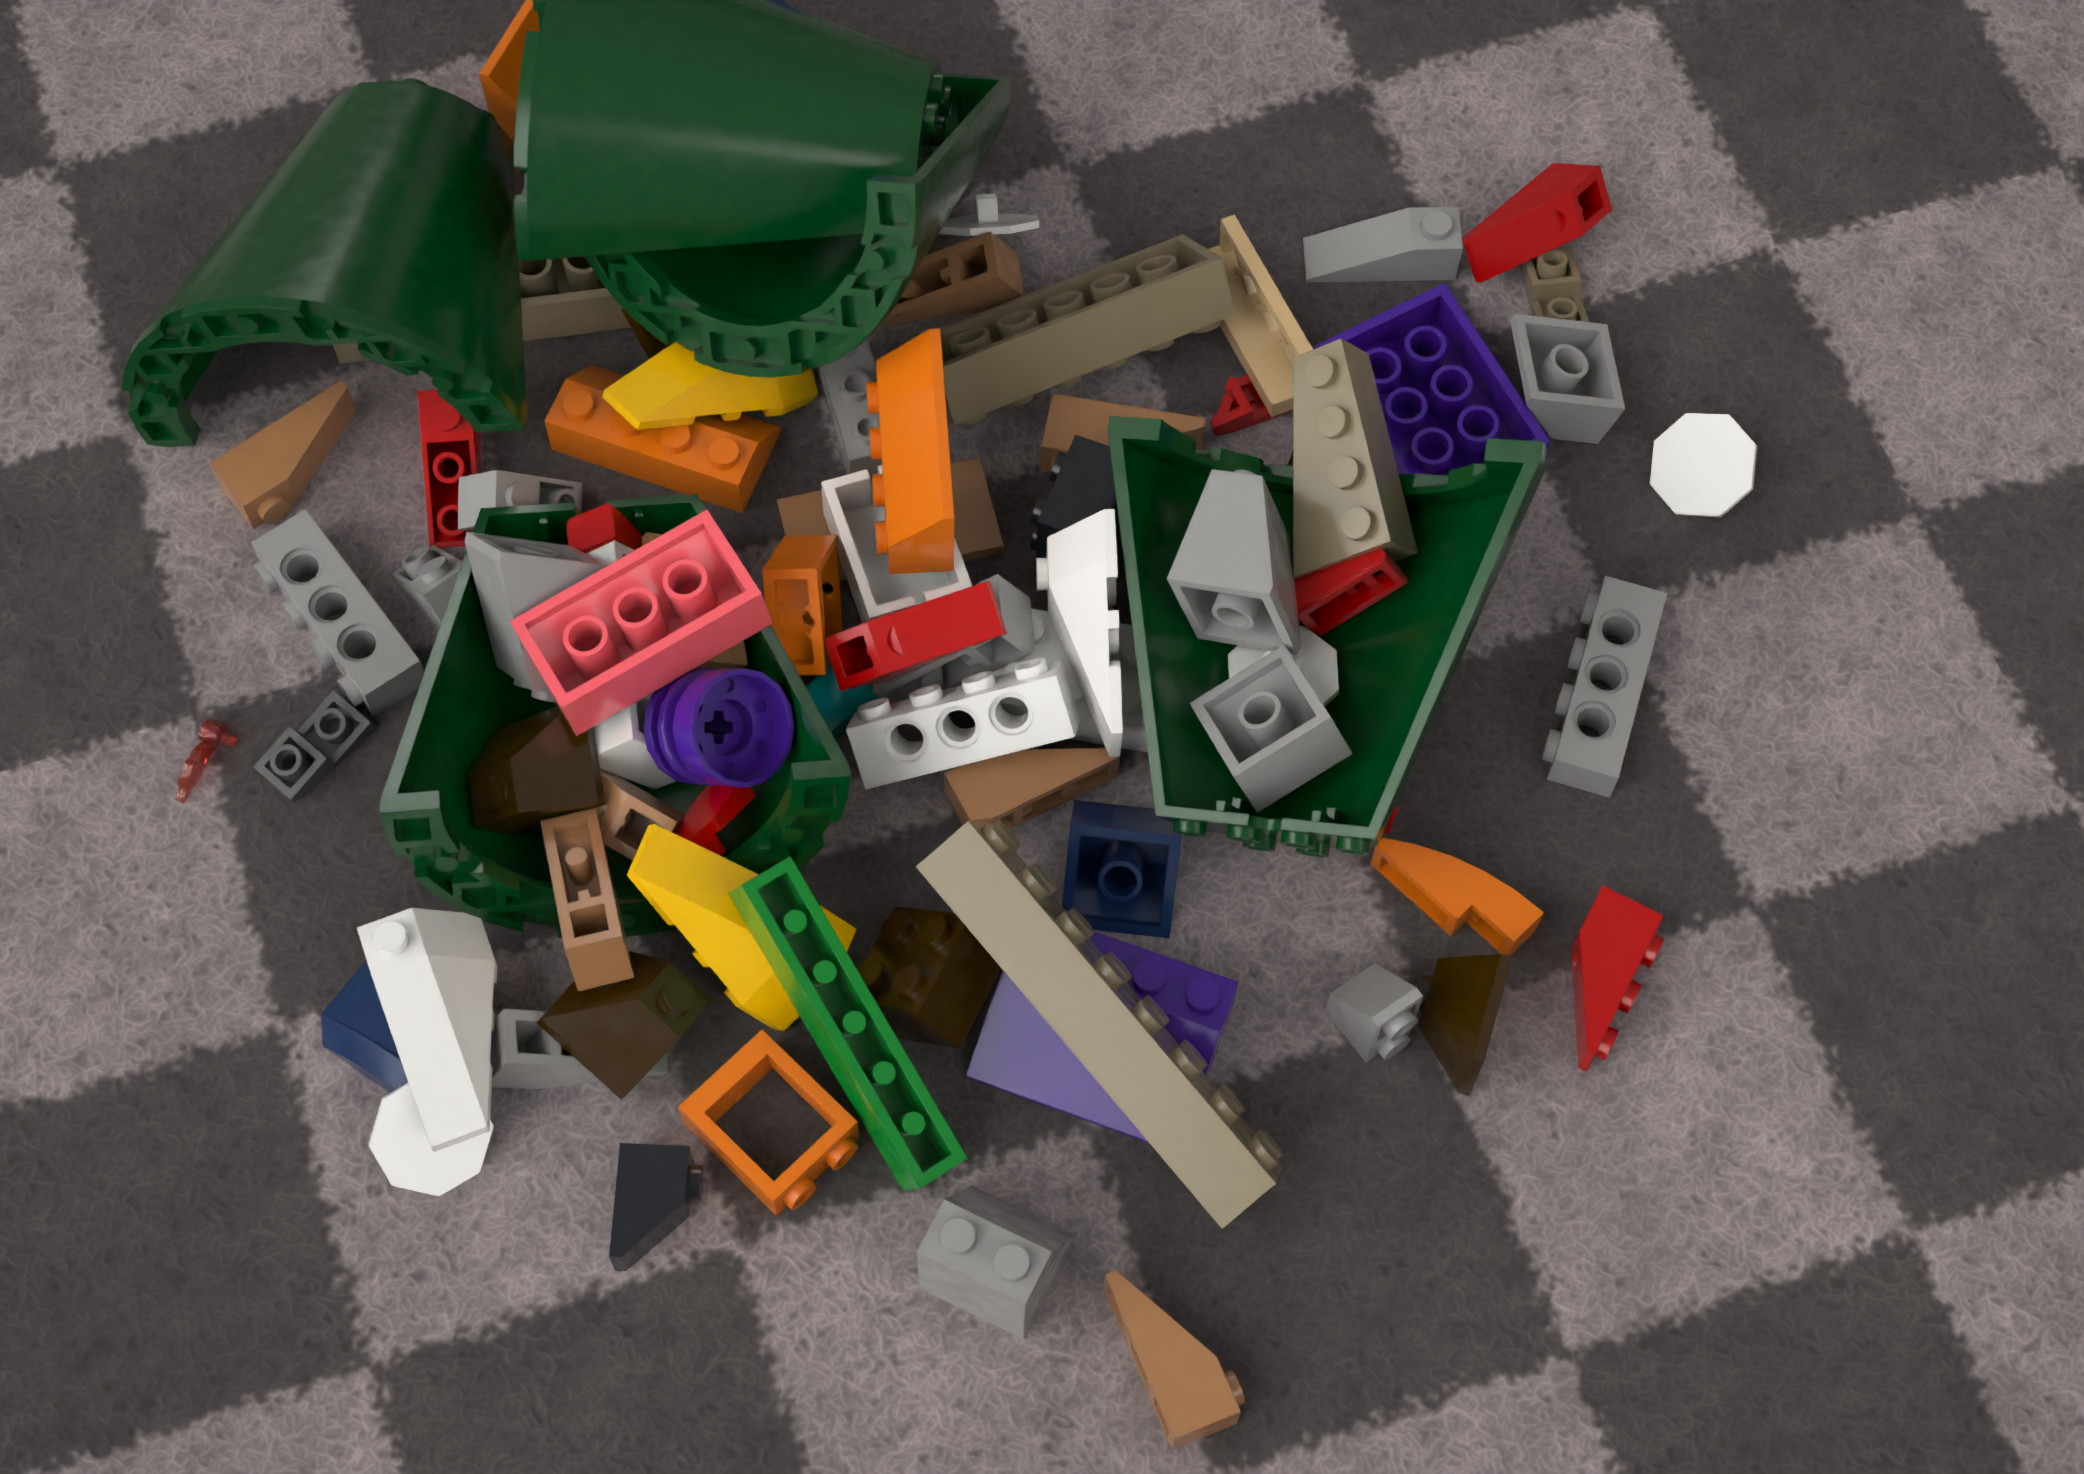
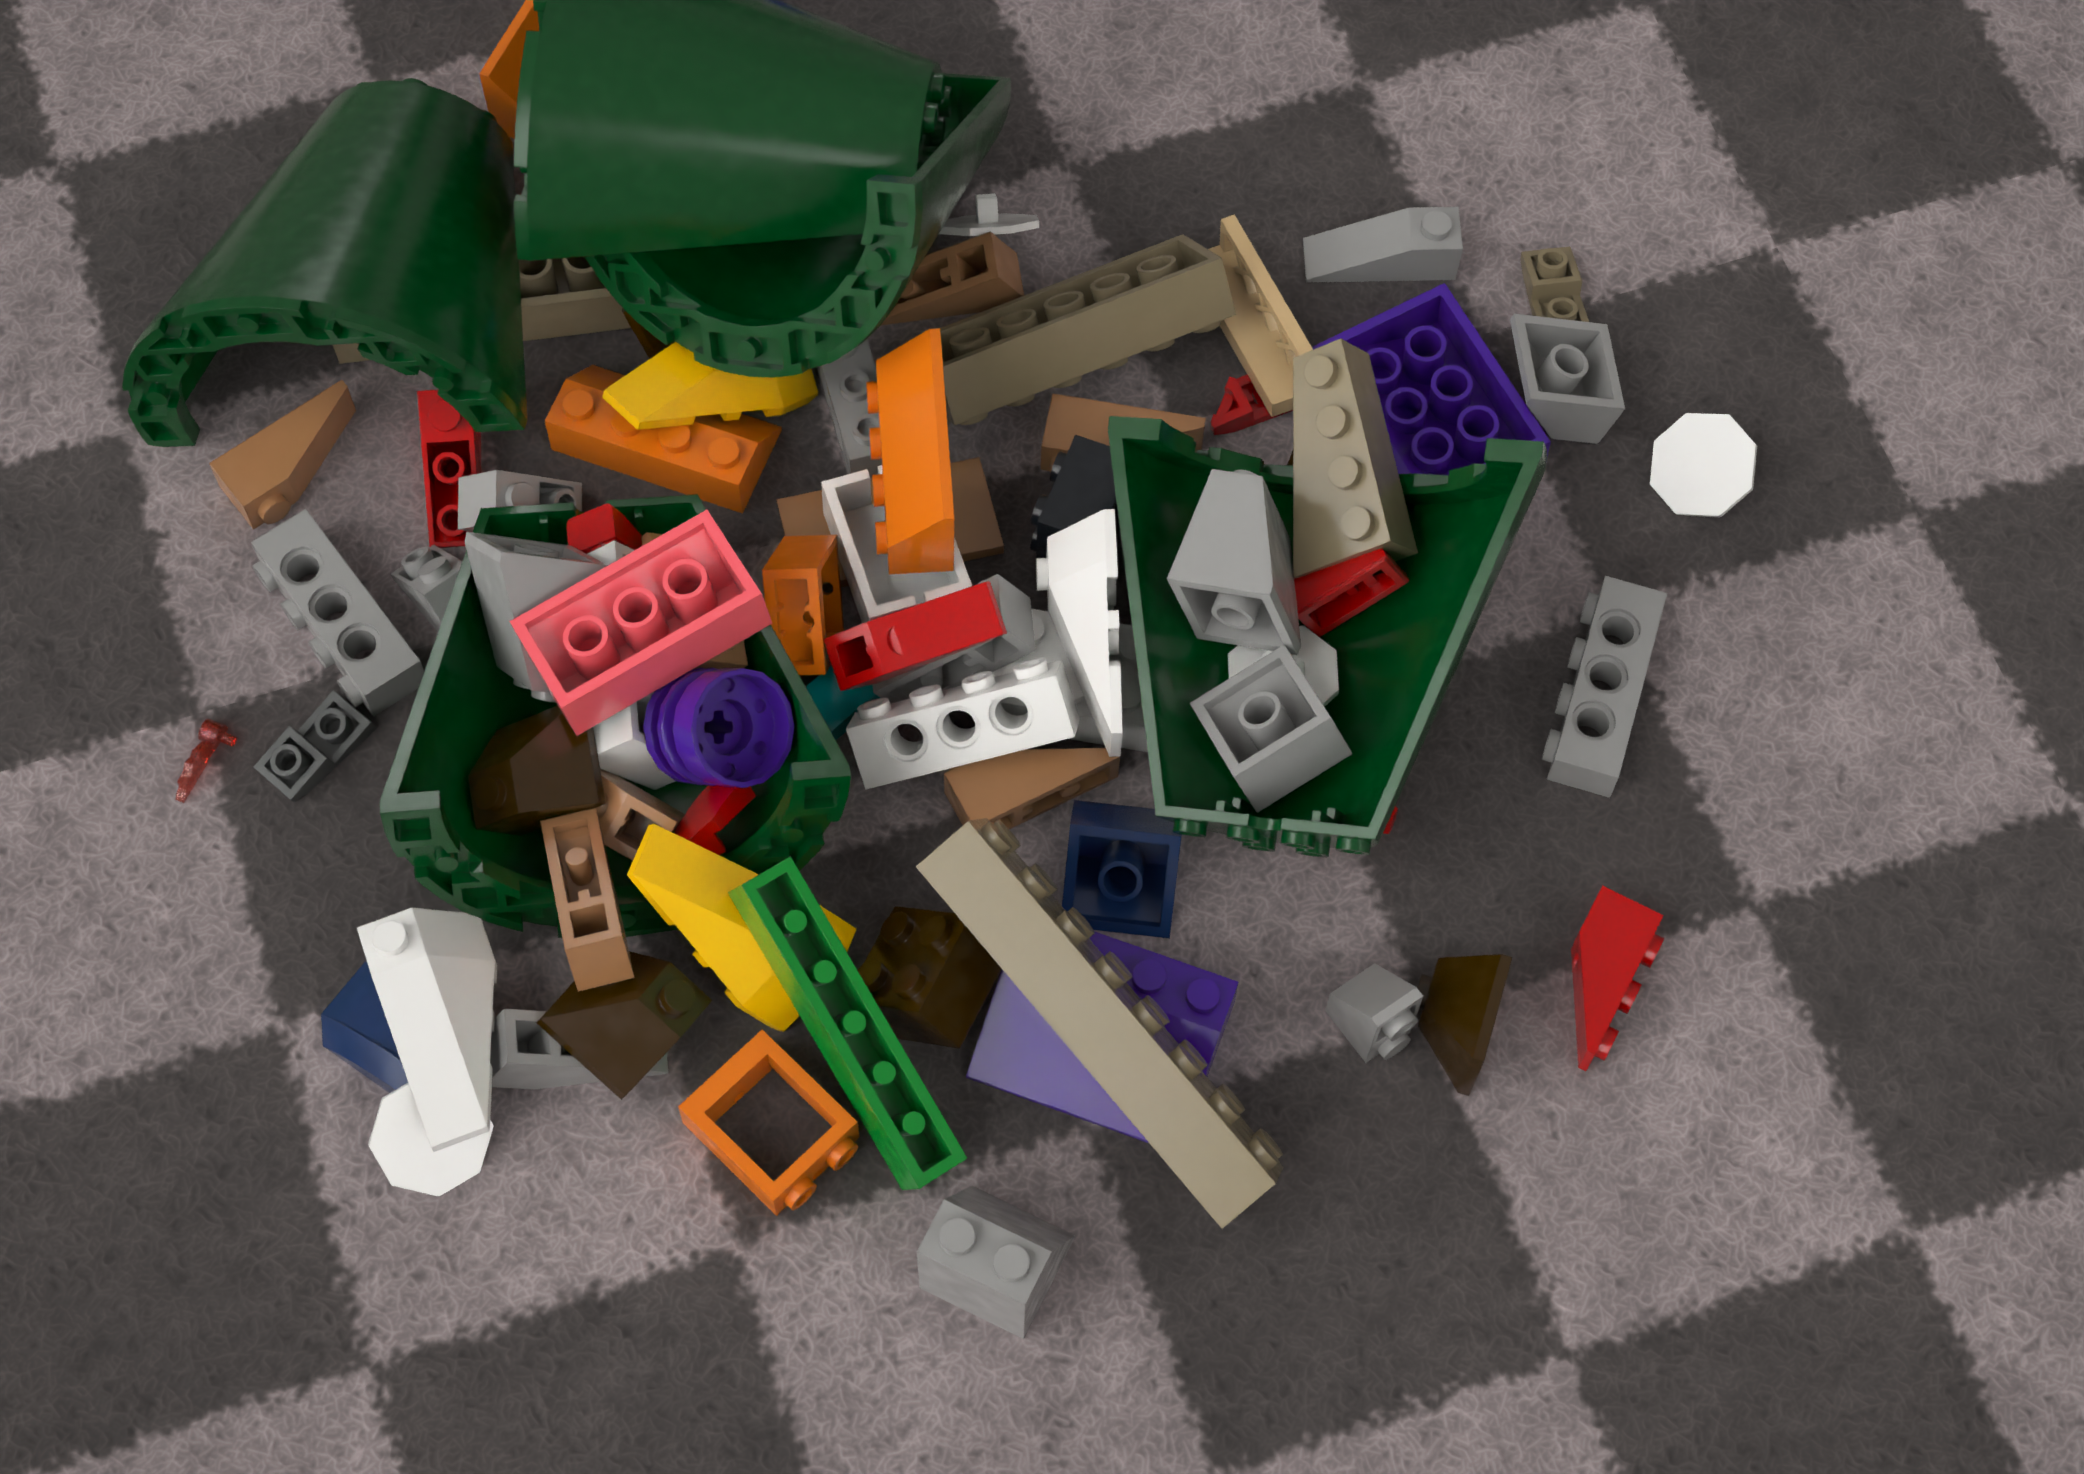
(650, 1198): black slope -> none
(1176, 1369): medium nougat slope -> none
(1458, 894): orange slope -> none
(1538, 218): red slope -> none

